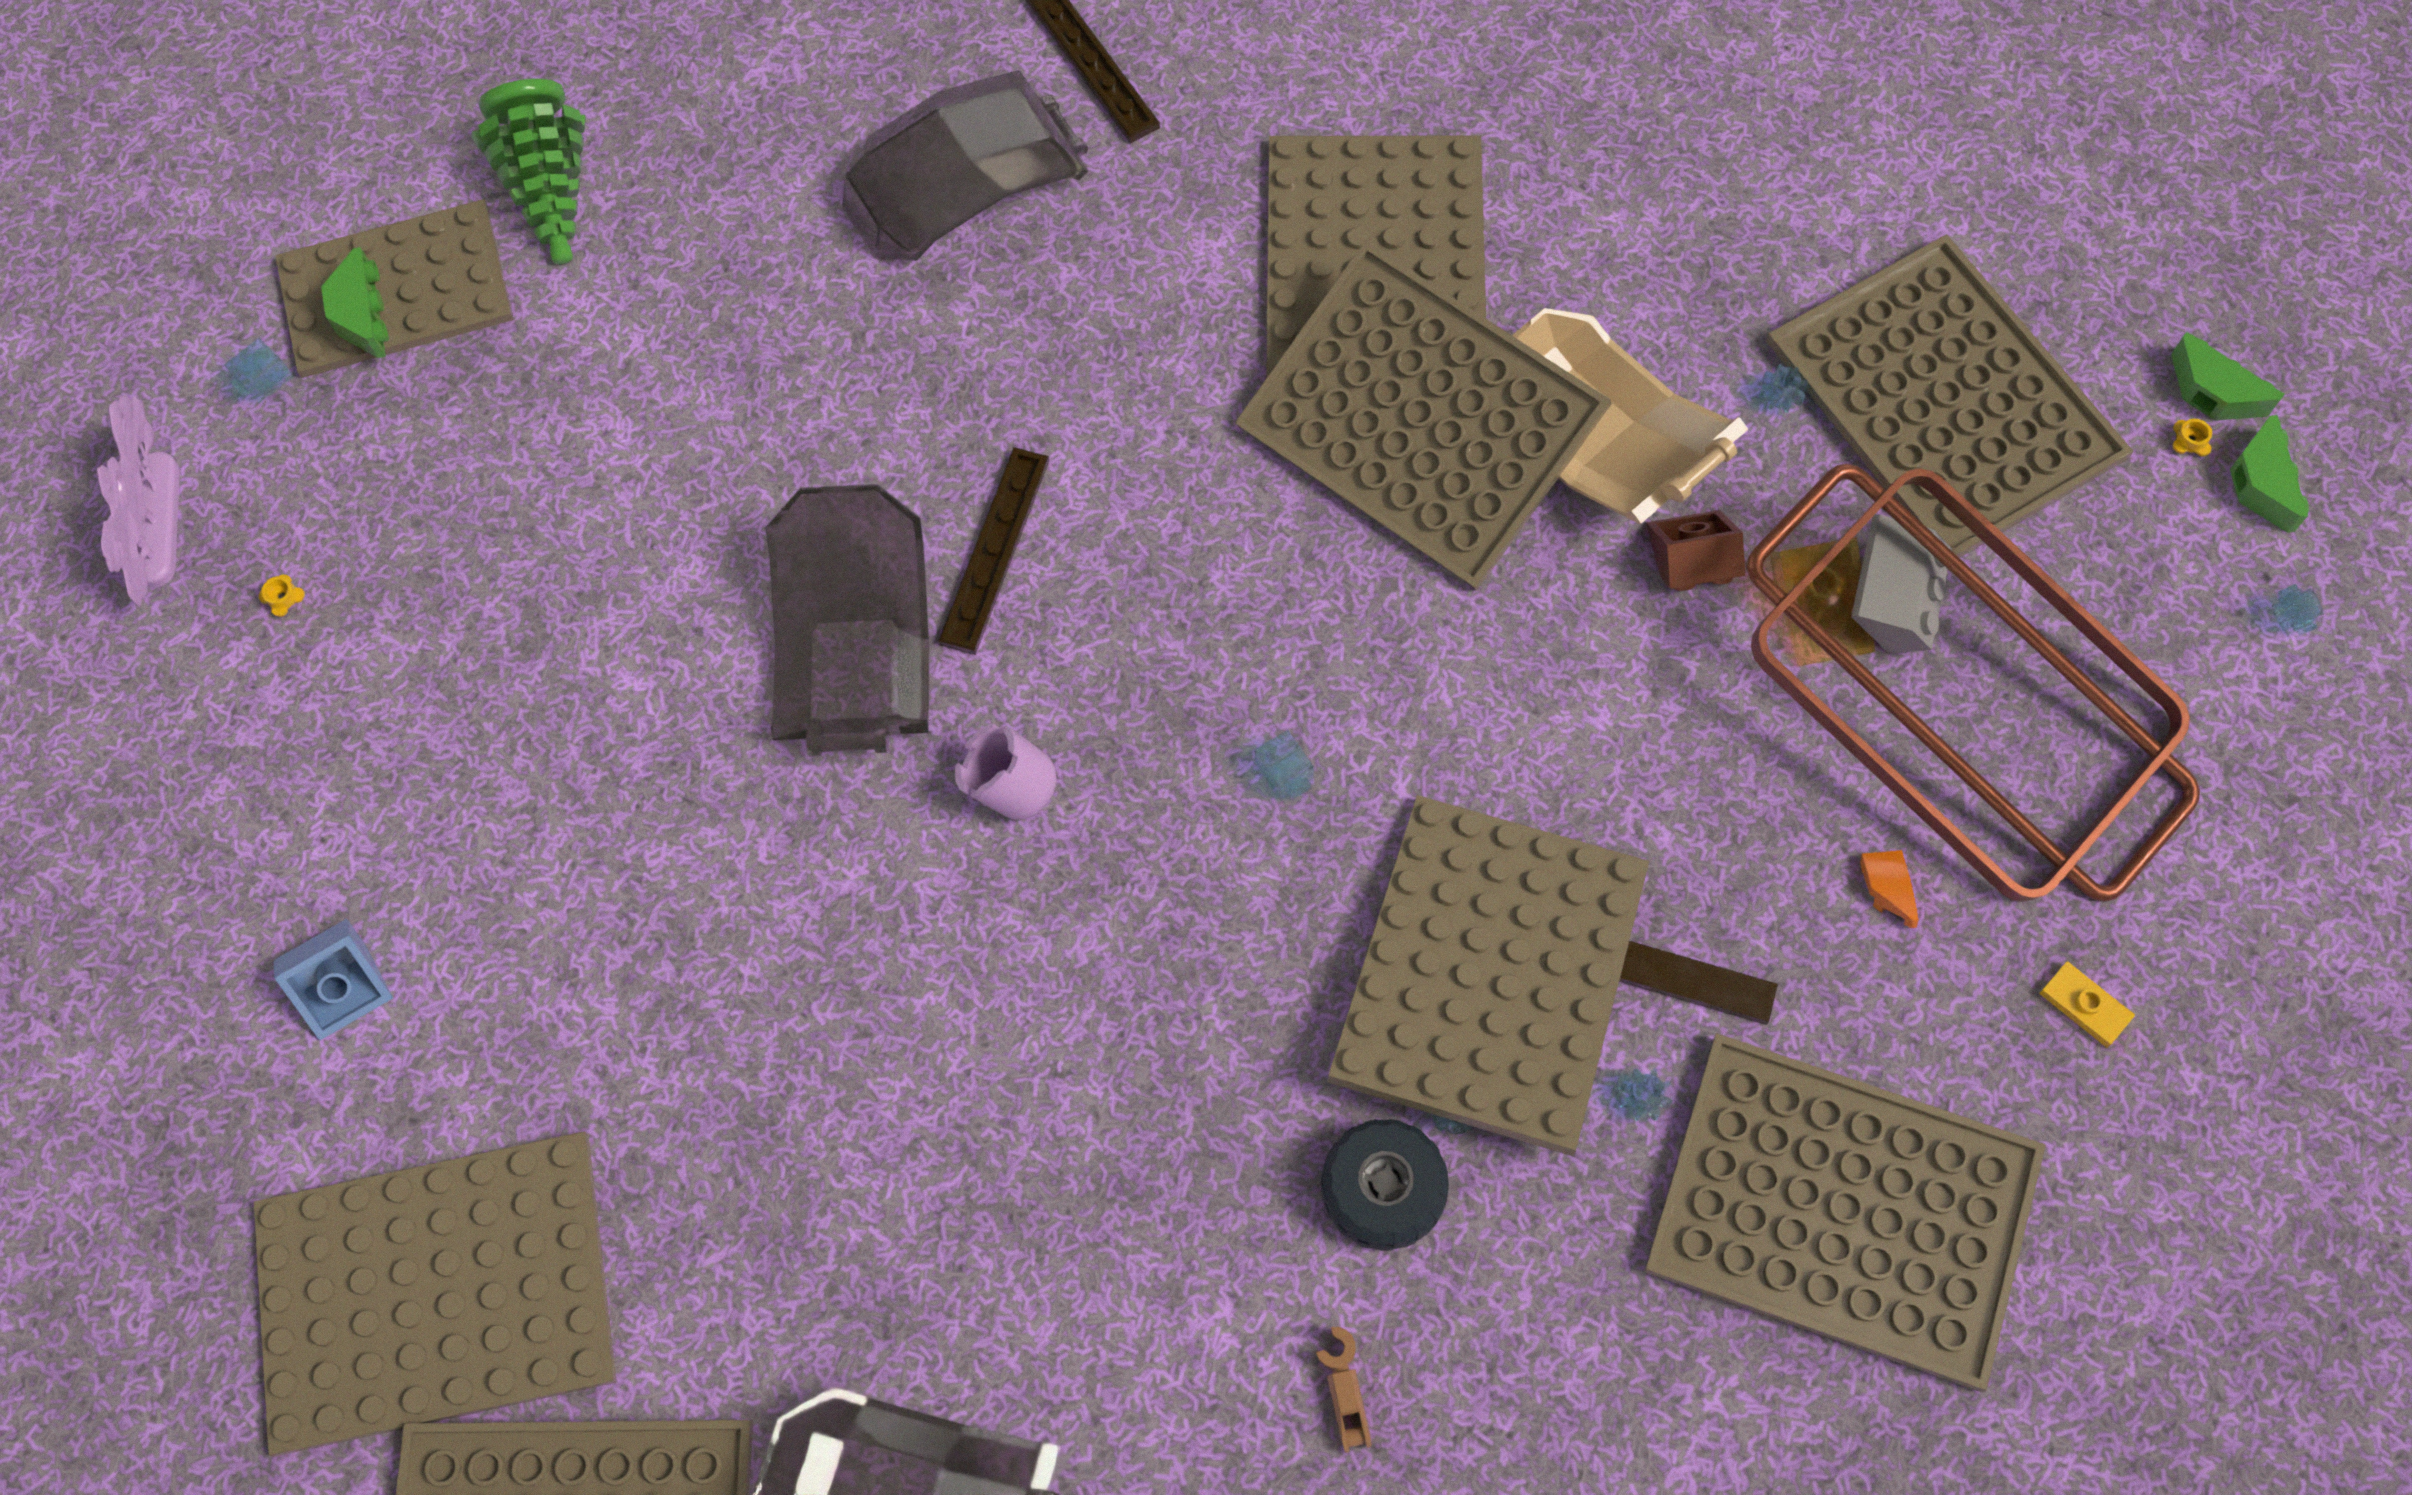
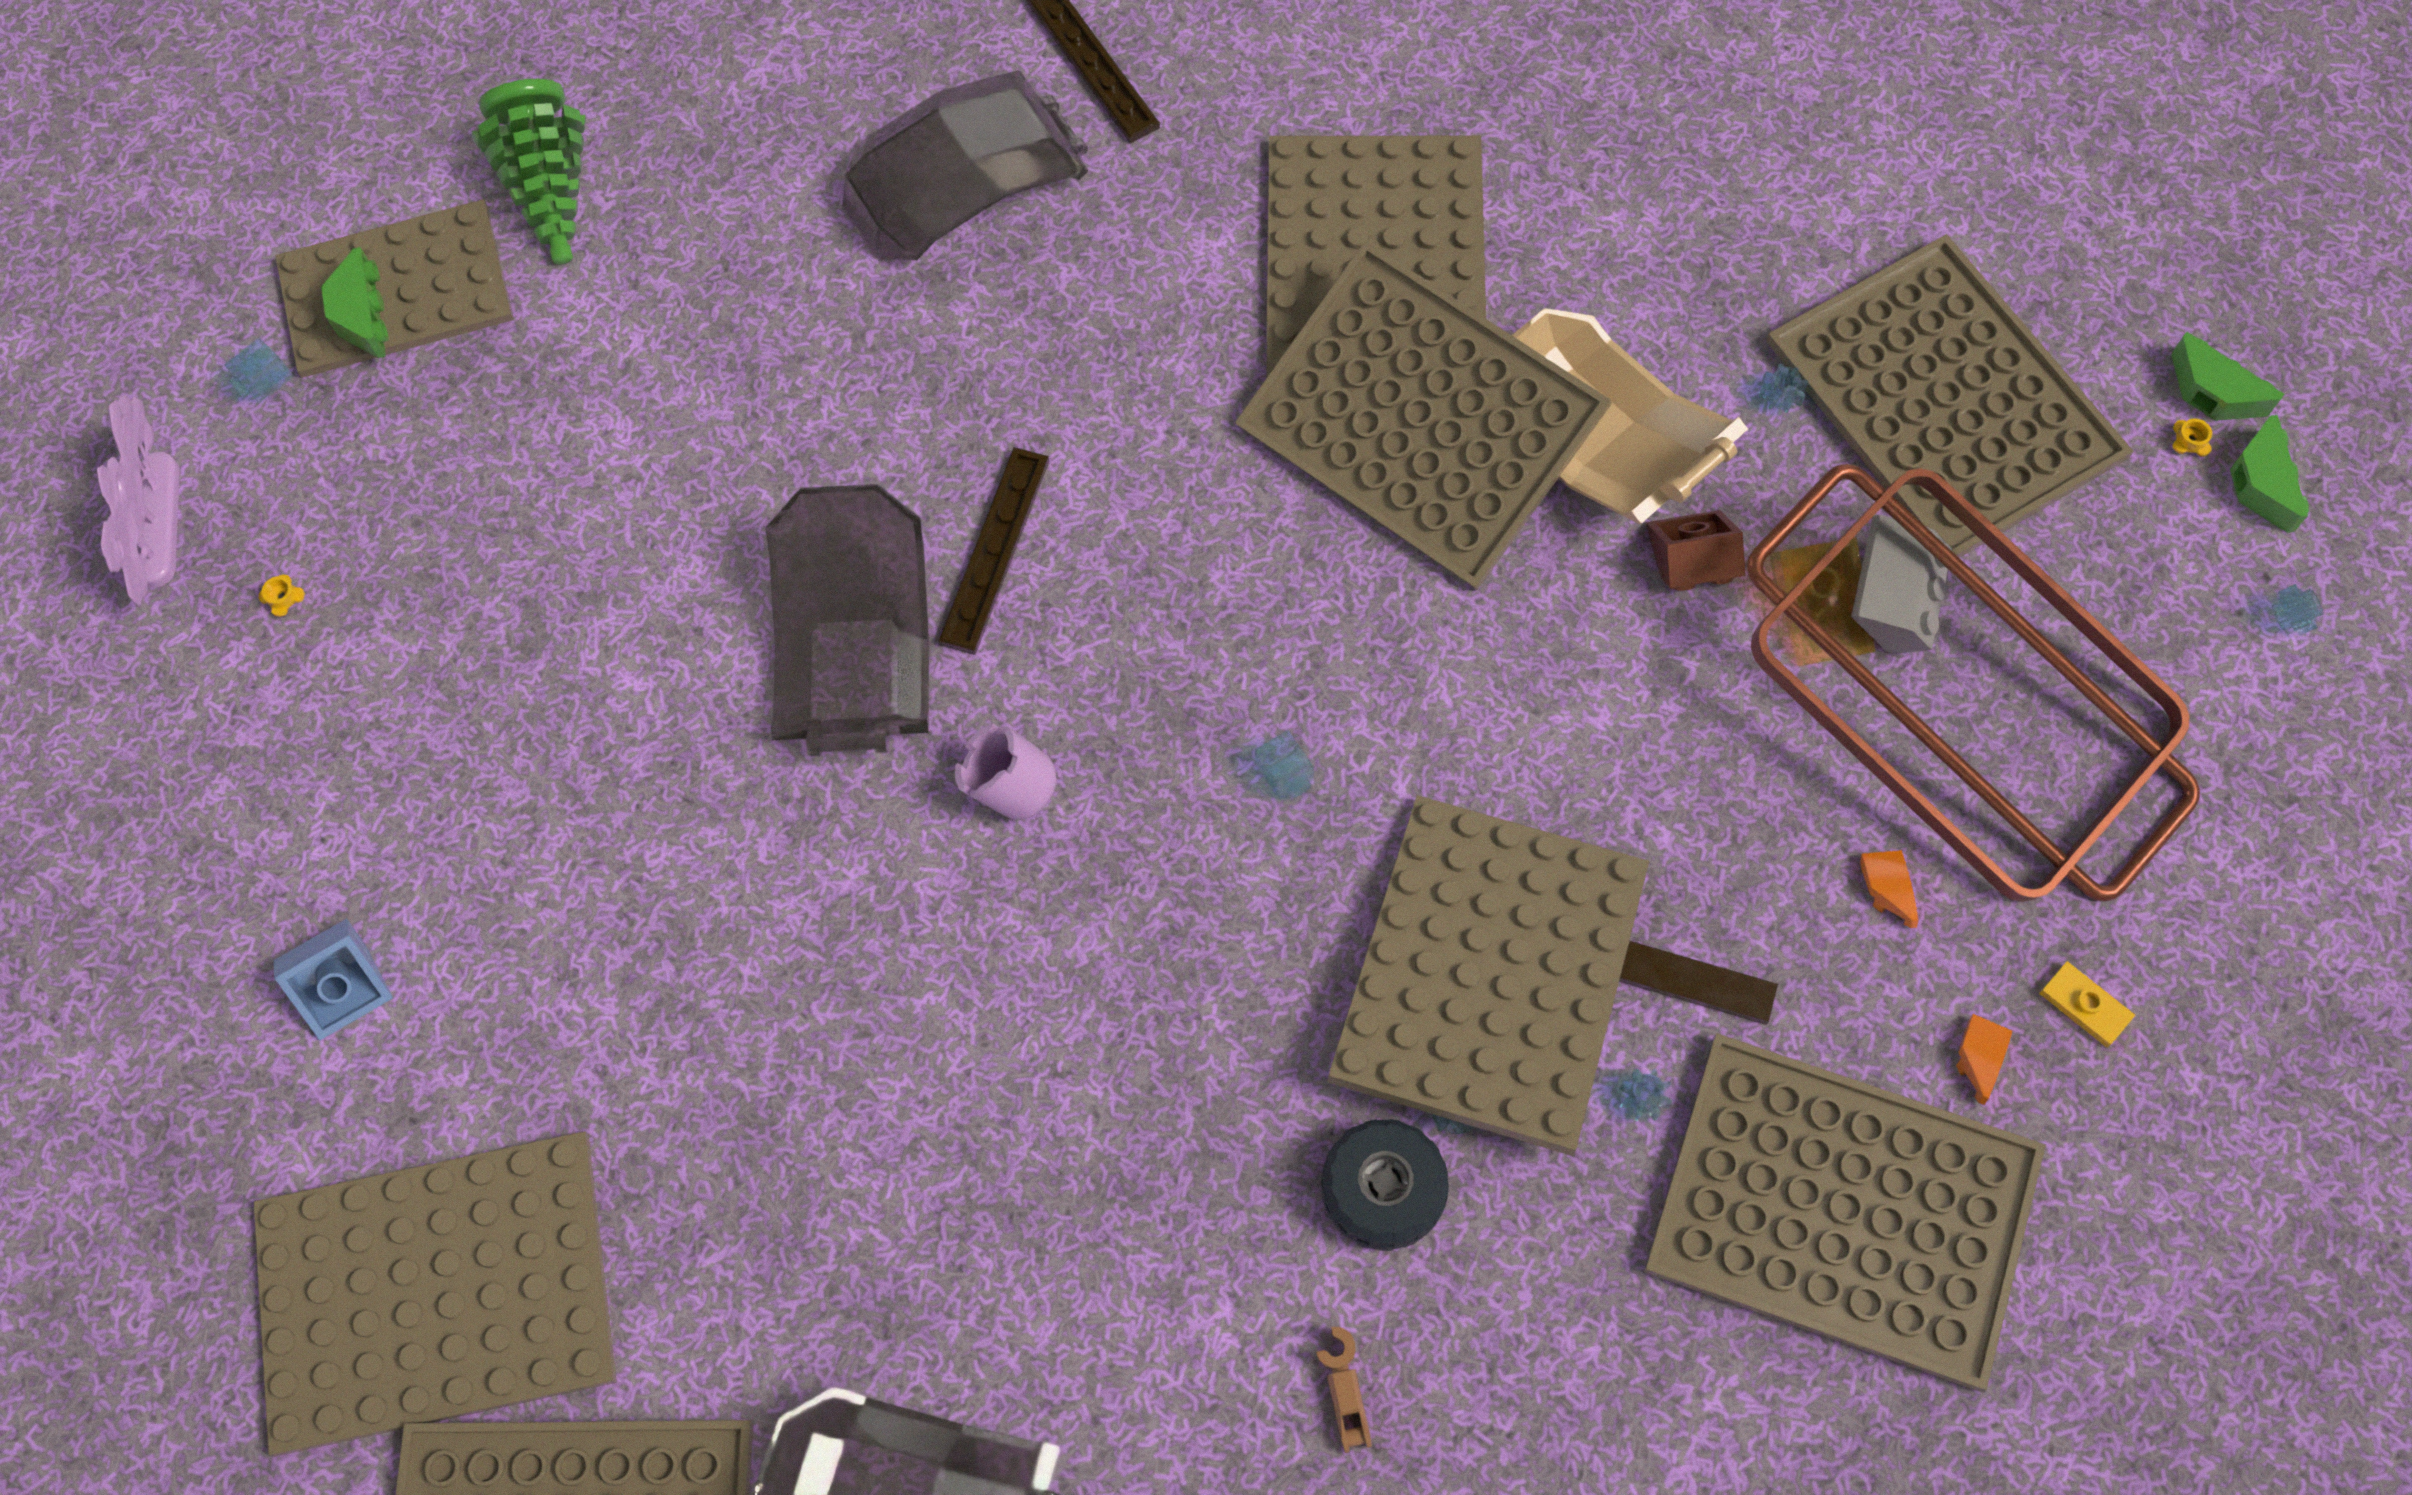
(1982, 1054): none -> orange slope

